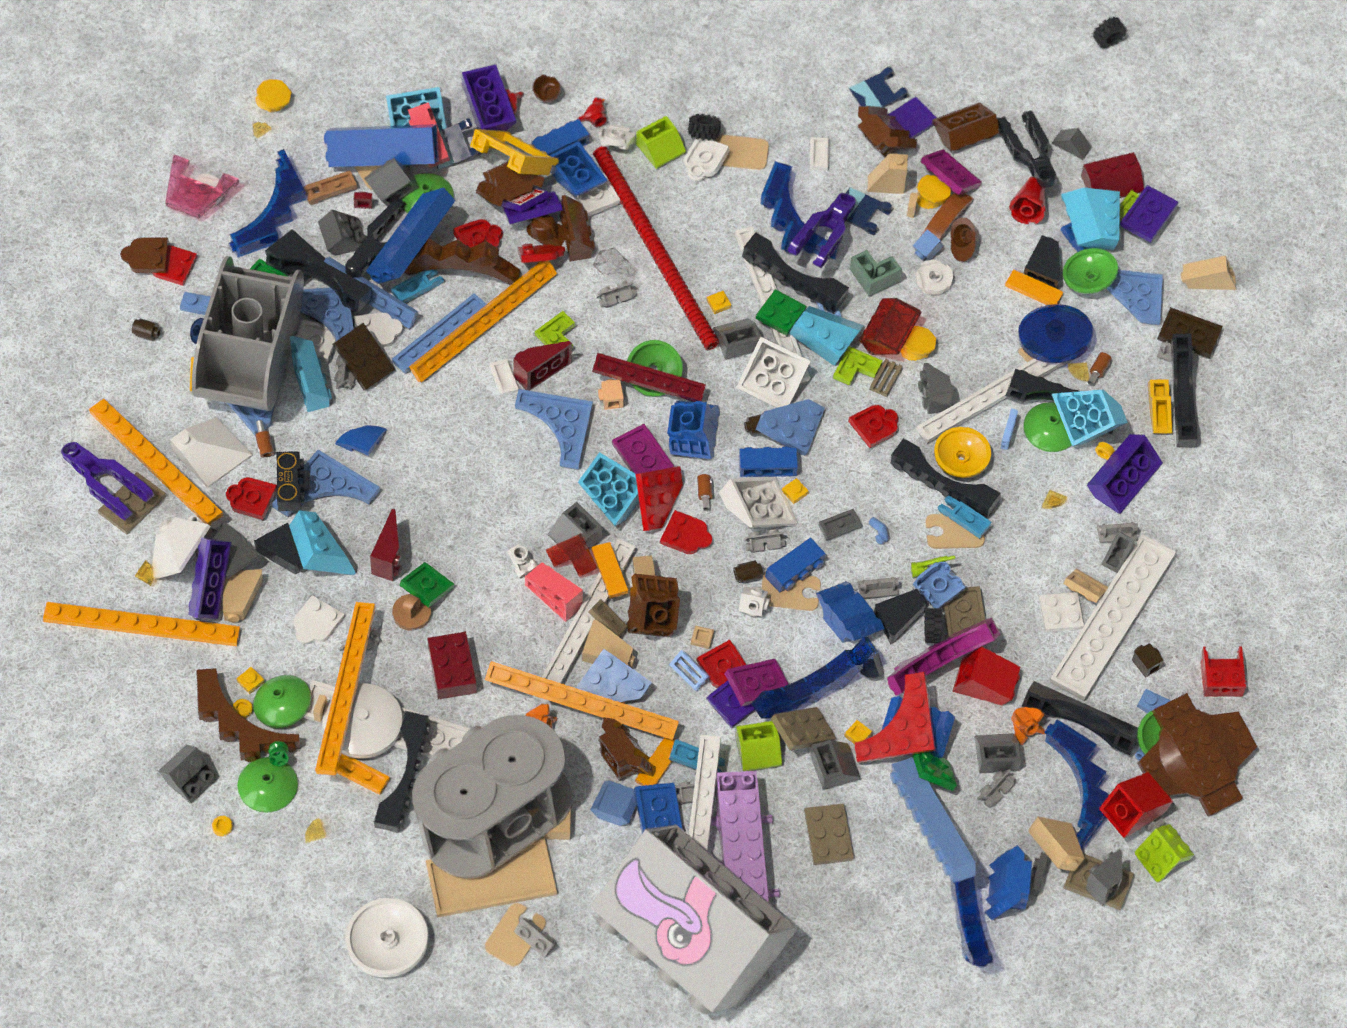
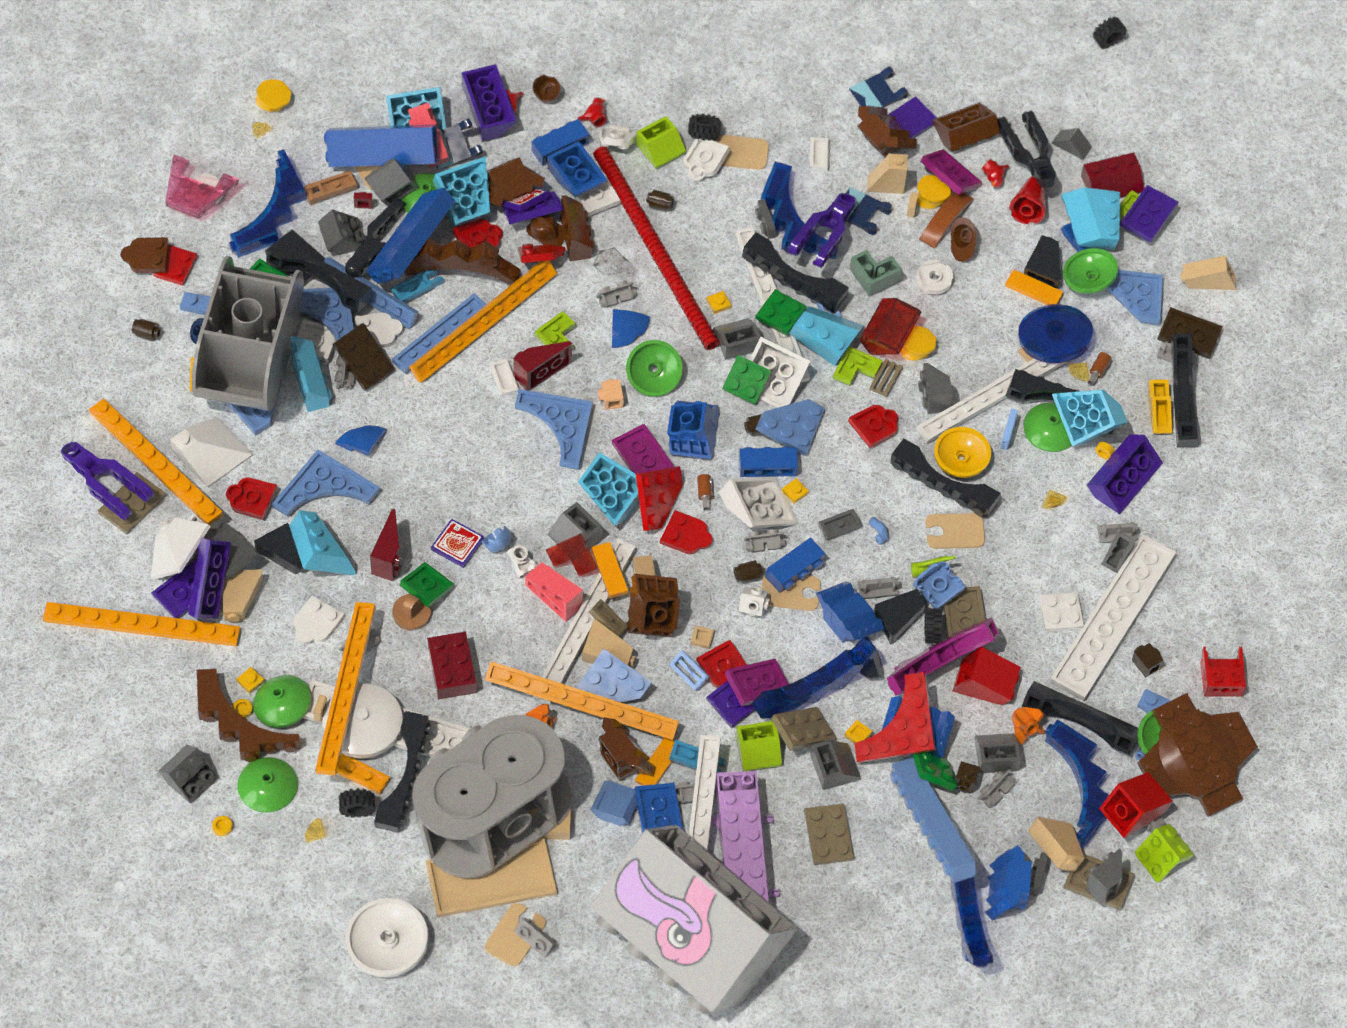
(145, 573): clear yellow tile -> none
(177, 592): none -> dark purple tile
(263, 441): dark orange piece -> none
(282, 757): green wheel -> none
(289, 469): black piece -> none
(356, 803): none -> black tyre
(457, 543): none -> tile
(469, 189): none -> medium azure wedge
(497, 540): none -> medium blue hair
(537, 164): yellow hinge -> none
(627, 326): none -> blue brick
(648, 377): dark red plate -> none
(660, 200): none -> dark brown brick
(747, 379): none -> green plate
(767, 224): none -> dark grey plate
(927, 246): medium blue brick -> none
(965, 516): dark azure hinge -> none
(967, 777): none -> dark brown brick
(994, 172): none -> red animal
(1085, 585): tan plate -> none

